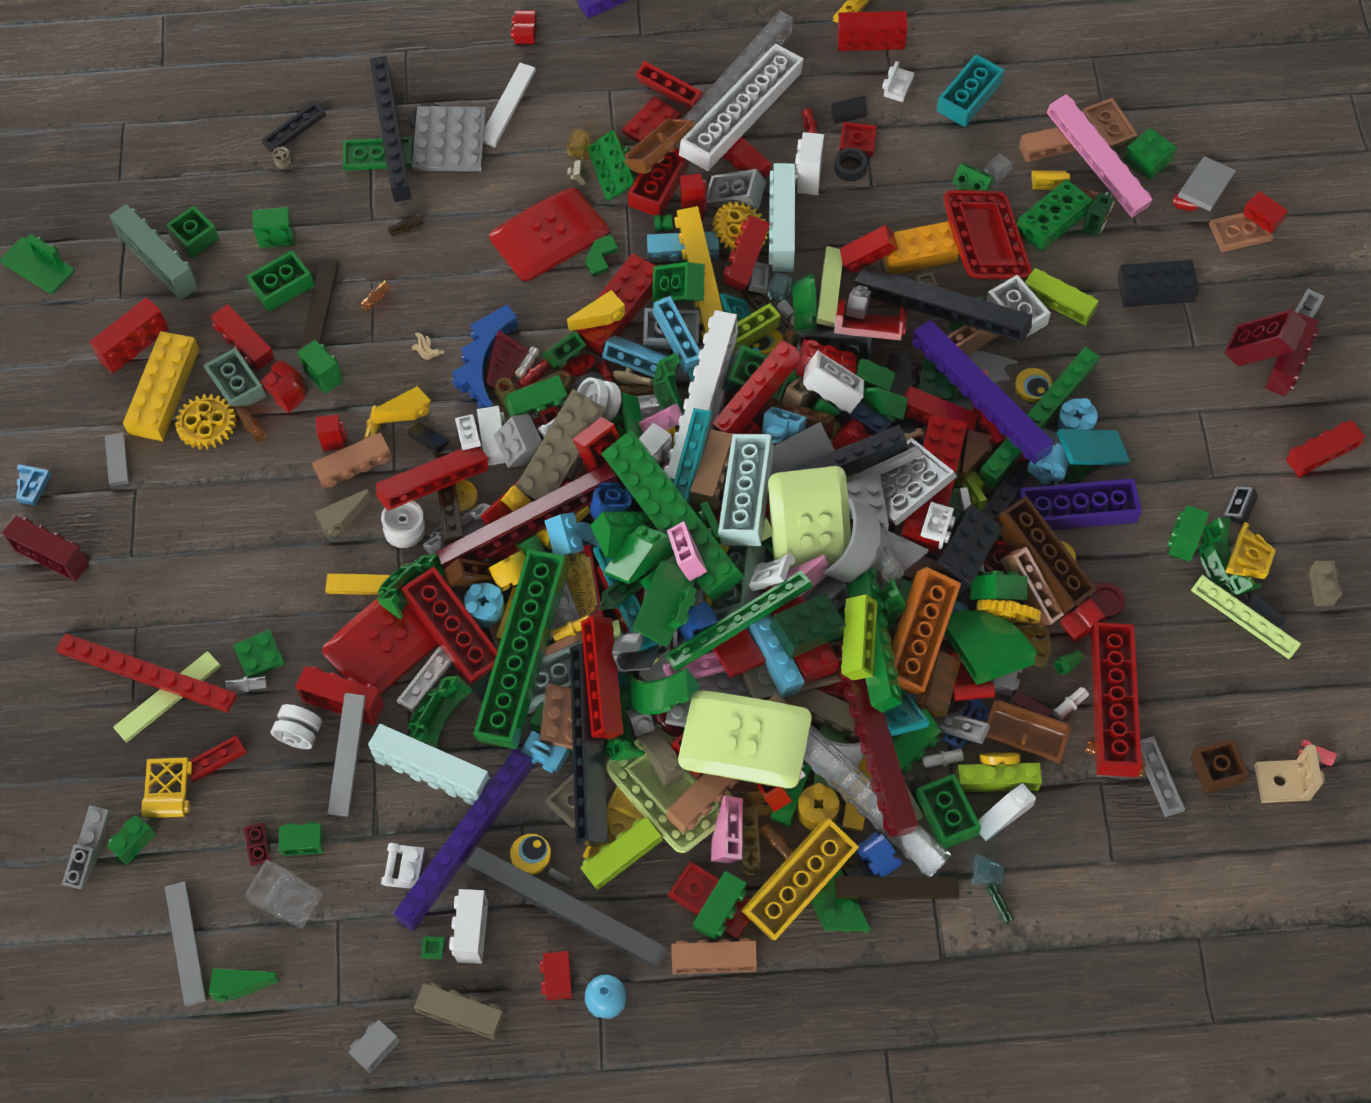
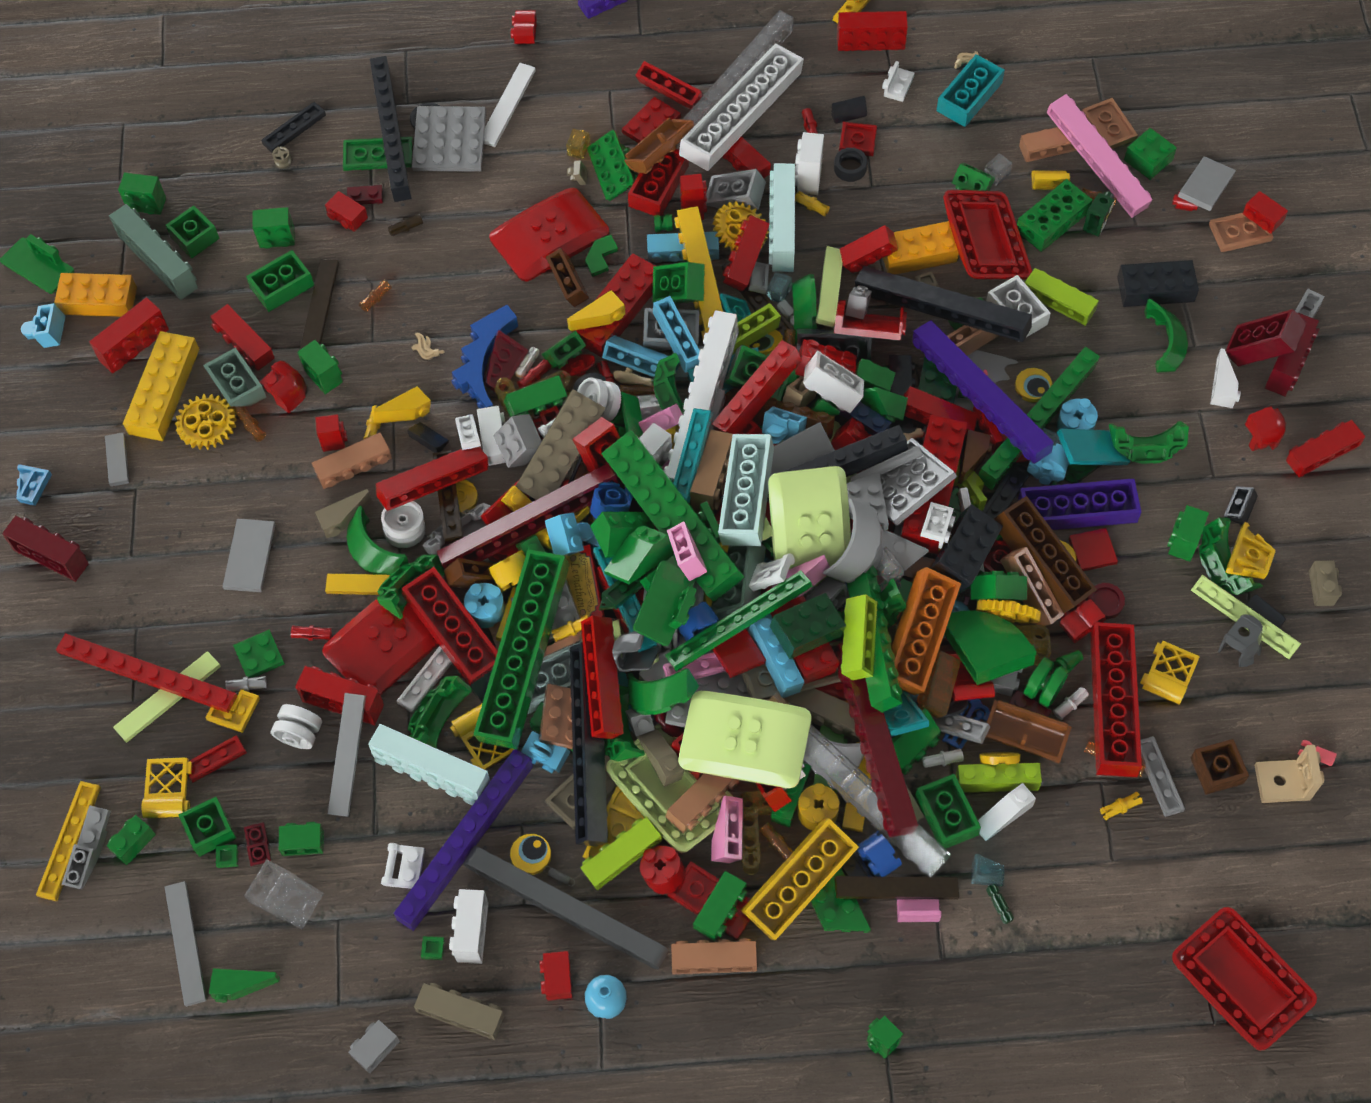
(46, 326): none -> medium azure brick
(69, 835): none -> yellow tile
(95, 294): none -> light orange brick
(142, 193): none -> green brick
(207, 826): none -> green brick
(226, 856): none -> green plate
(239, 713): none -> yellow plate
(249, 555): none -> light grey tile
(311, 632): none -> red pin
(346, 211): none -> red brick
(366, 194): none -> dark red plate
(366, 552): none -> green windscreen
(464, 728): none -> yellow piece
(567, 277): none -> reddish brown brick
(662, 869): none -> red brick
(812, 203): none -> yellow pin
(883, 1036): none -> green brick
(918, 910): none -> bright pink panel
(964, 58): none -> tan piece
(1043, 681): none -> green wheel
(1093, 549): none -> red tile
(1121, 805): none -> yellow pin
(1153, 448): none -> green windscreen
(1165, 683): none -> yellow piece
(1176, 336): none -> green windscreen
(1225, 383): none -> white slope
(1244, 978): none -> red wedge
(1246, 645): none -> dark grey piece
(1266, 428): none -> red brick

